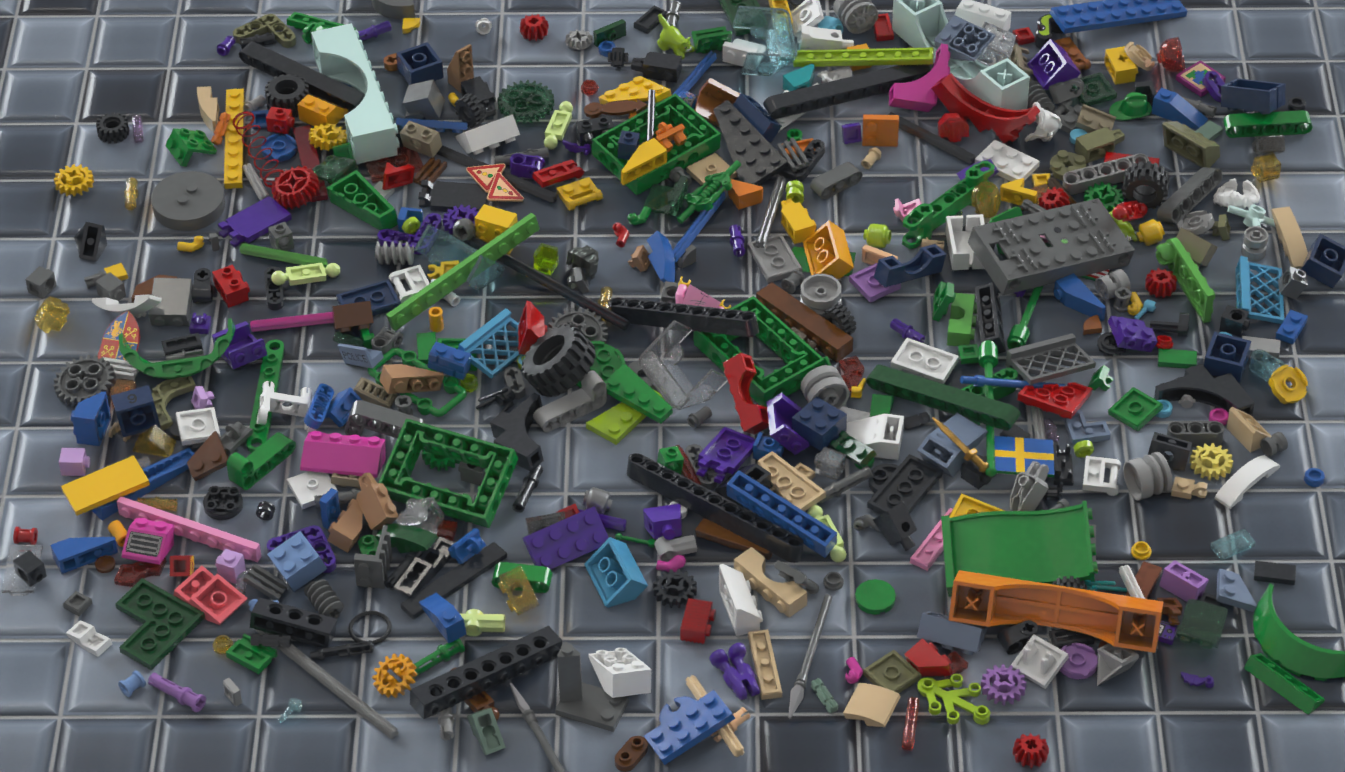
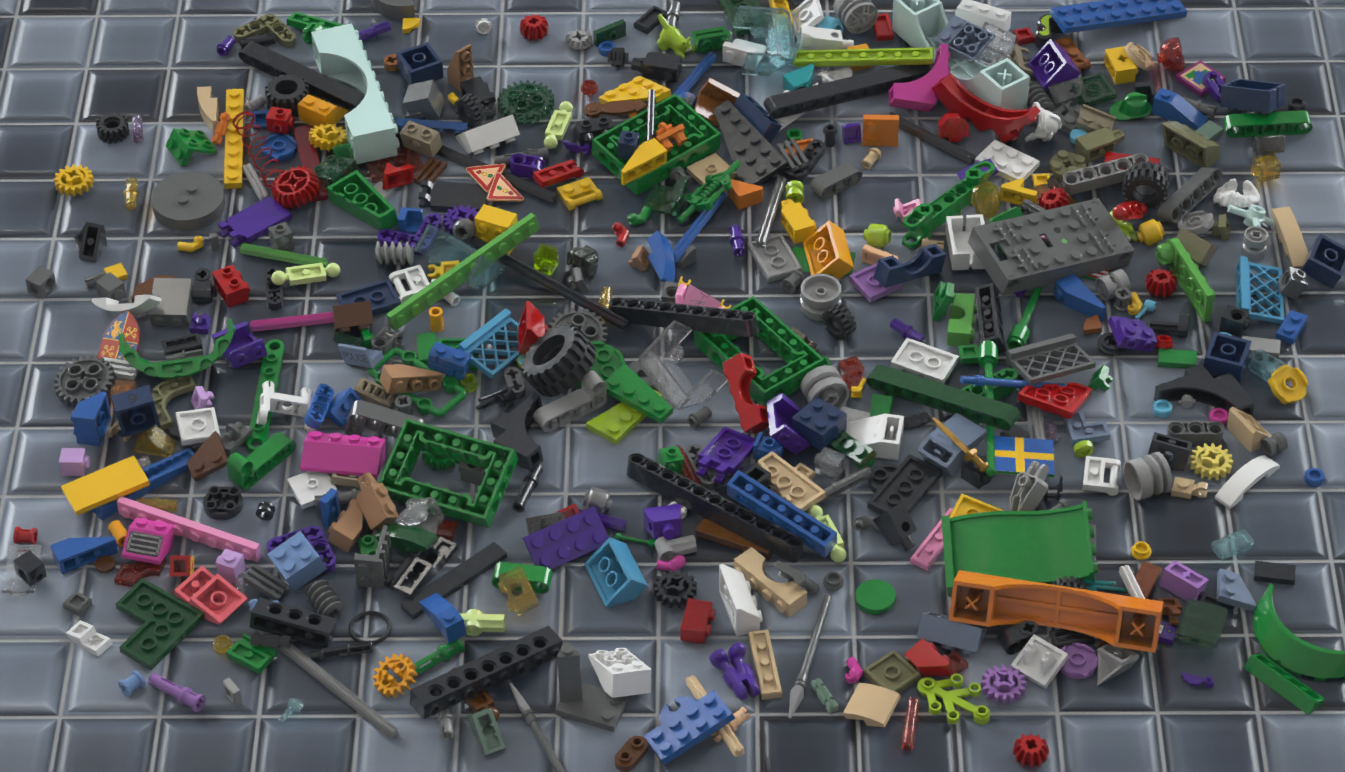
(51, 314): clear yellow hair -> none
(411, 225): lime tile -> none
(467, 546): blue hips -> none
(792, 312): reddish brown brick -> none
(830, 132): none -> black pin
(1062, 465): black hinge -> none
(1107, 194): green gear -> none
(1135, 409): green plate -> none

